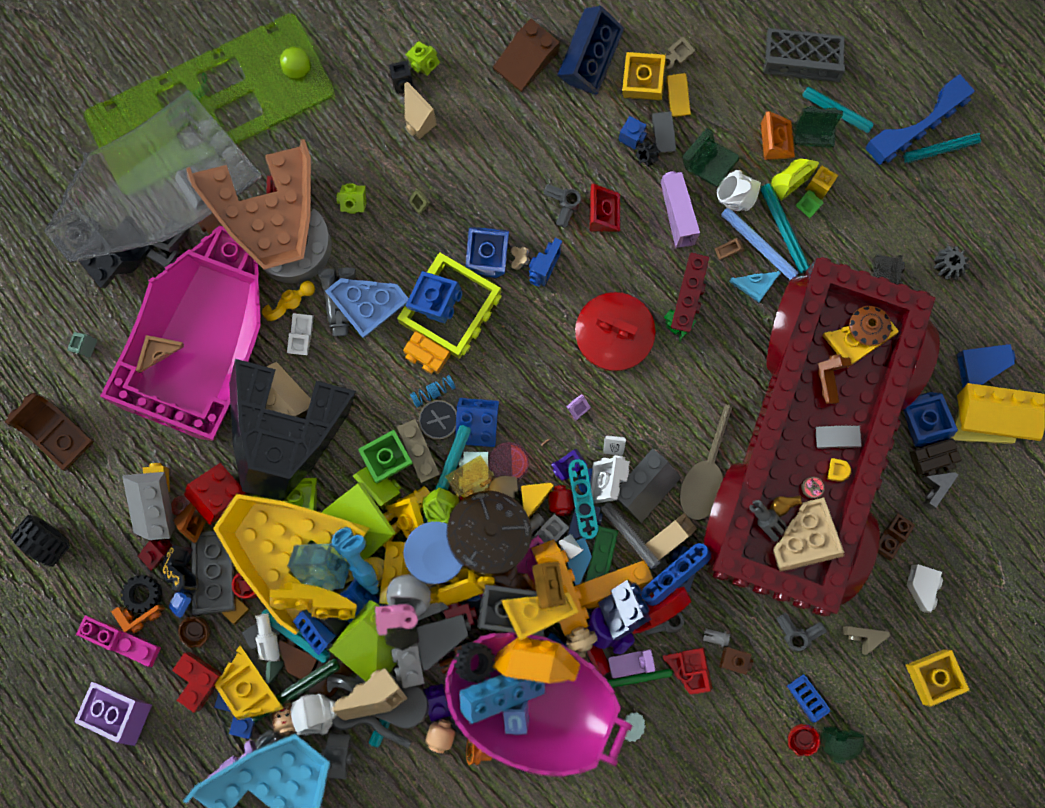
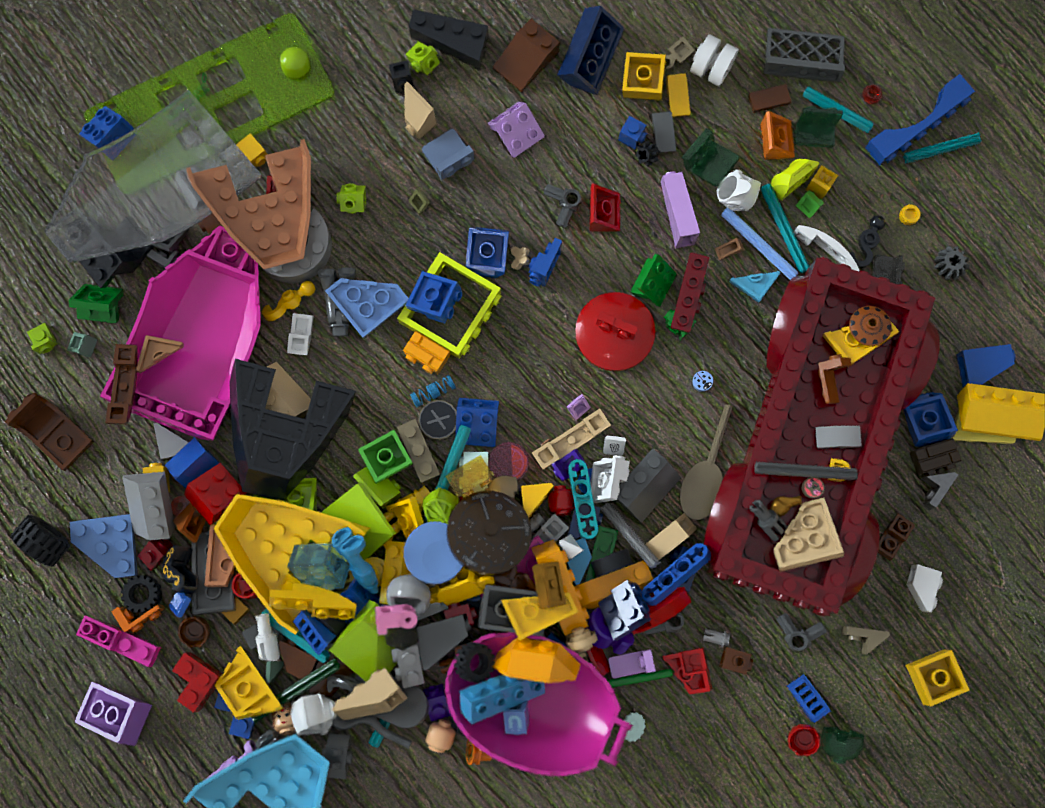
(42, 339): none -> lime bracket
(97, 303): none -> green bracket
(105, 127): none -> blue bracket
(108, 543): none -> medium blue plate
(123, 384): none -> reddish brown slope
(168, 442): none -> light grey tile
(191, 462): none -> blue slope
(219, 564): none -> nougat wing
(252, 150): none -> yellow brick
(448, 154): none -> sand blue bracket
(450, 35): none -> black wedge
(517, 128): none -> lavender bracket
(571, 439): none -> tan slope
(612, 563): none -> black tyre
(654, 280): none -> green bracket
(702, 381): none -> light blue tile
(707, 58): none -> white wheel
(769, 98): none -> reddish brown tile
(806, 471): none -> dark grey axle
(827, 243): none -> white slope
(869, 240): none -> black piece
(876, 90): none -> clear red plate
(909, 214): none -> yellow tile

